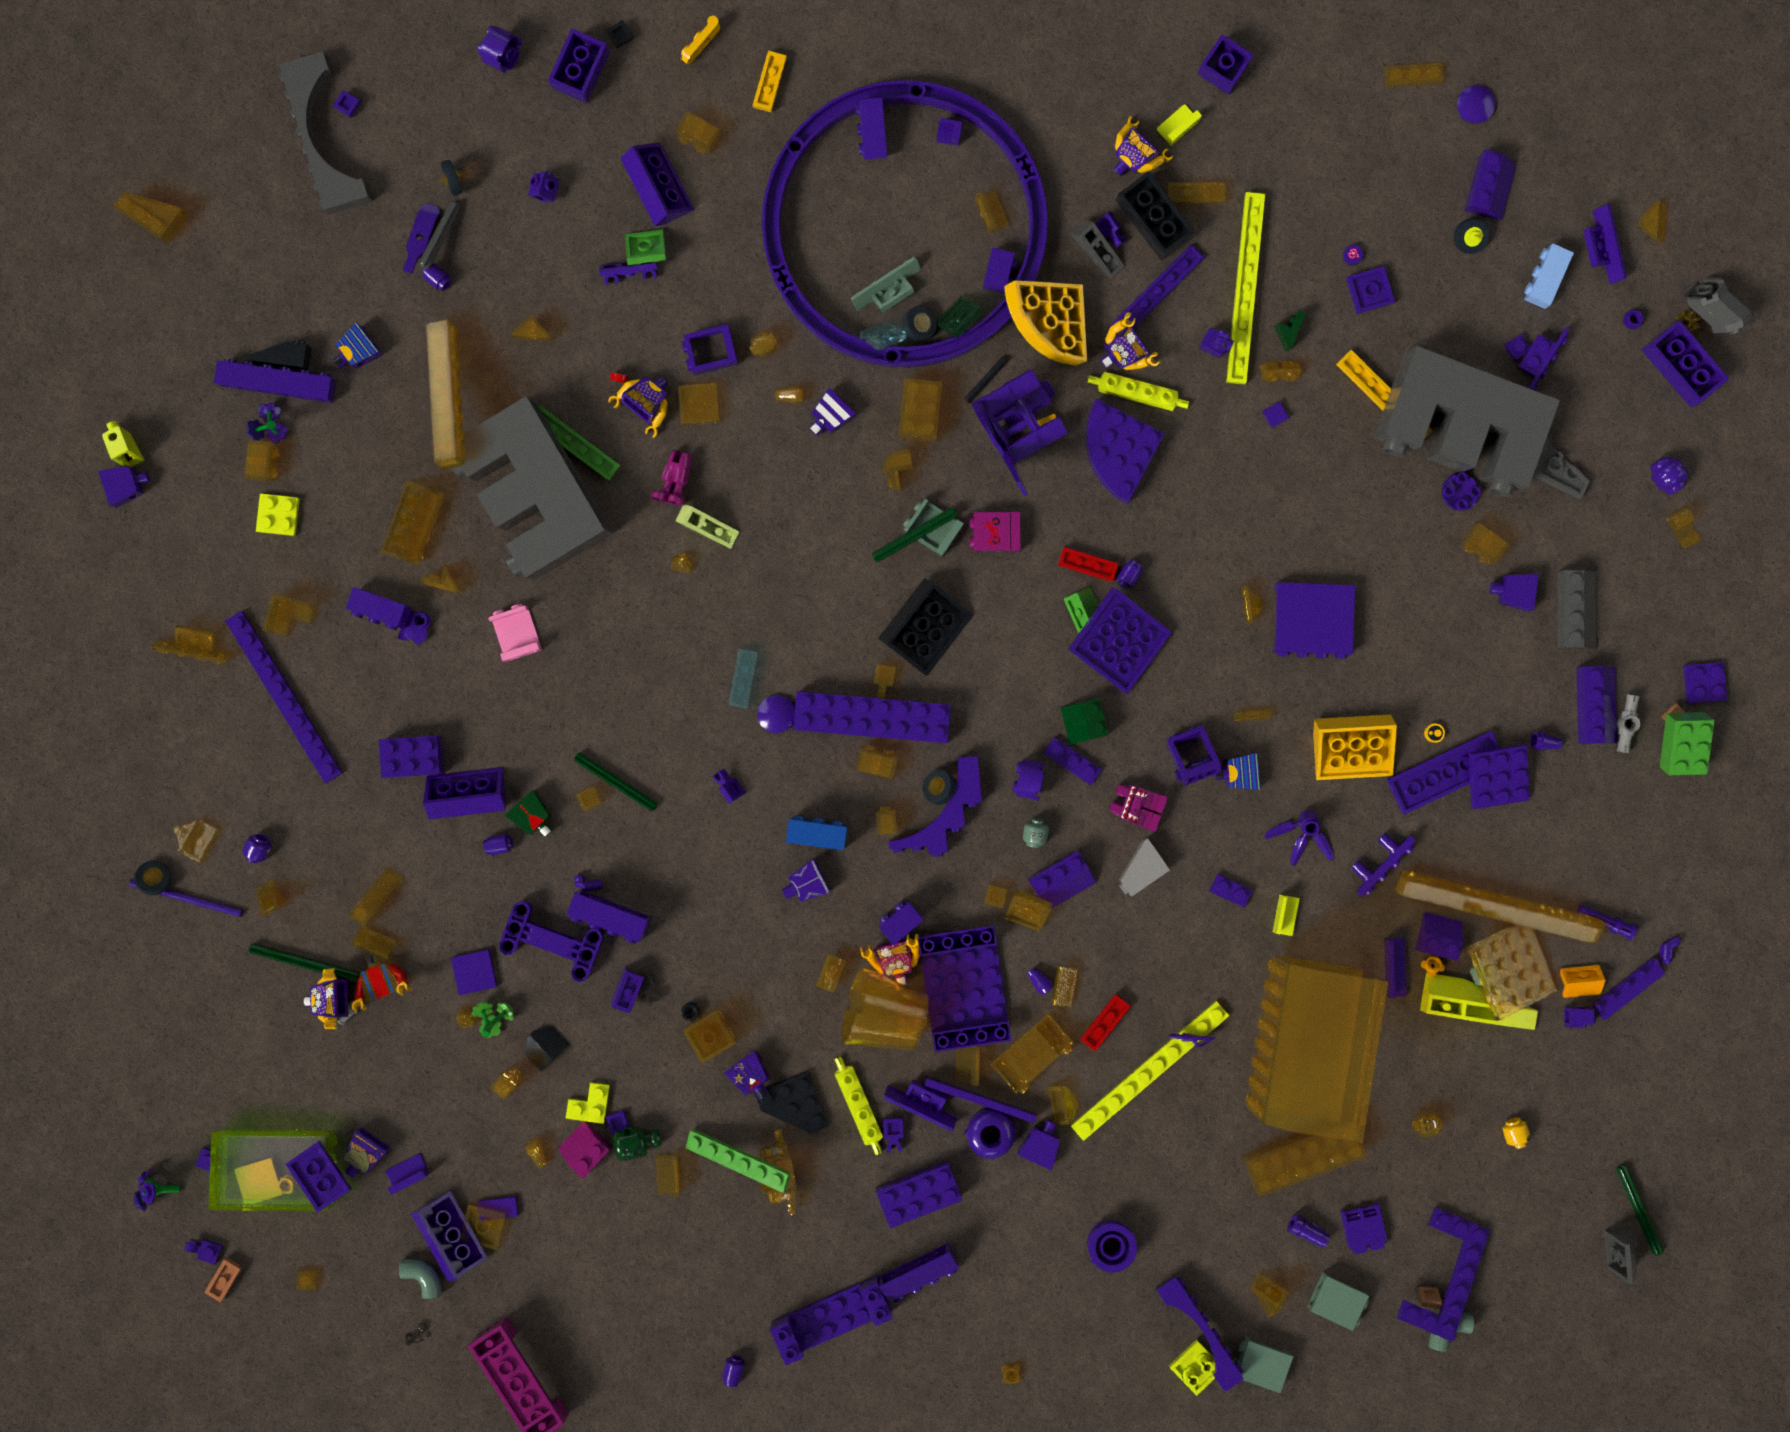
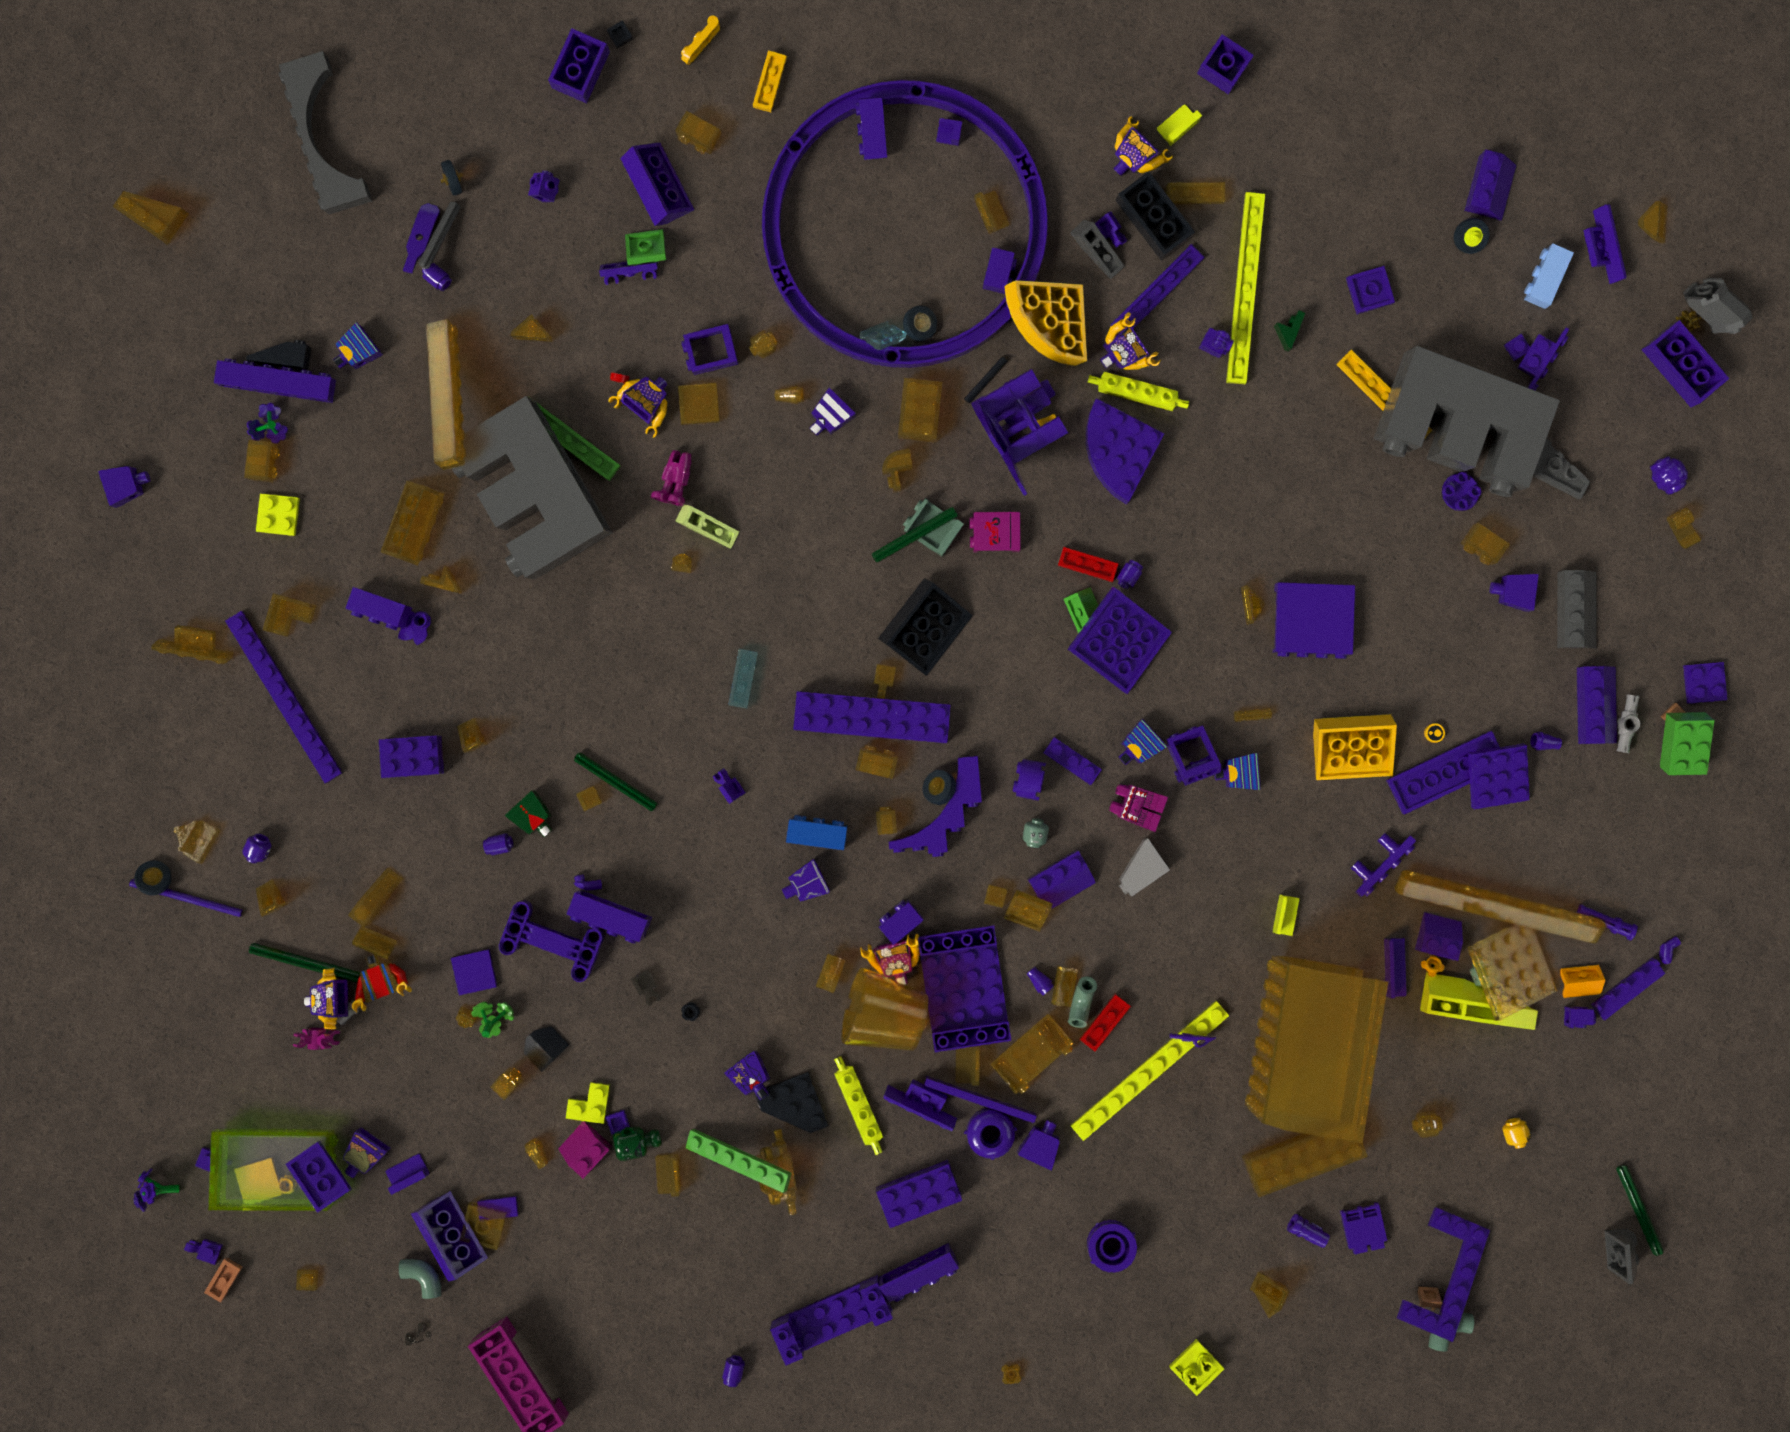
(119, 442): neon yellow torso -> none
(316, 1038): none -> magenta pin
(347, 104): dark purple plate -> none
(465, 793): dark purple slope -> none
(470, 736): none -> clear yellow slope
(500, 49): dark purple brick -> none
(515, 632): bright pink panel -> none
(627, 990): dark purple panel -> none
(709, 1035): clear yellow brick -> none
(776, 714): dark purple dish -> none
(888, 289): sand green bracket -> none
(893, 1131): dark purple plate -> none
(959, 317): clear green plate -> none
(1063, 1104): clear yellow slope -> none
(1082, 1002): none -> sand green cylinder
(1084, 721): dark green slope -> none
(1141, 744): none -> torso
(1226, 1371): dark purple arch -> none
(1230, 890): dark purple plate -> none
(1264, 1364): sand green panel -> none
(1275, 414): dark purple tile -> none
(1289, 371): clear yellow hinge -> none
(1310, 826): dark purple plant -> none
(1338, 1301): sand green panel -> none
(1352, 255): dark purple tile -> none
(1413, 75): clear yellow plate -> none
(1475, 104): dark purple dish -> none
(1637, 315): dark purple plate -> none

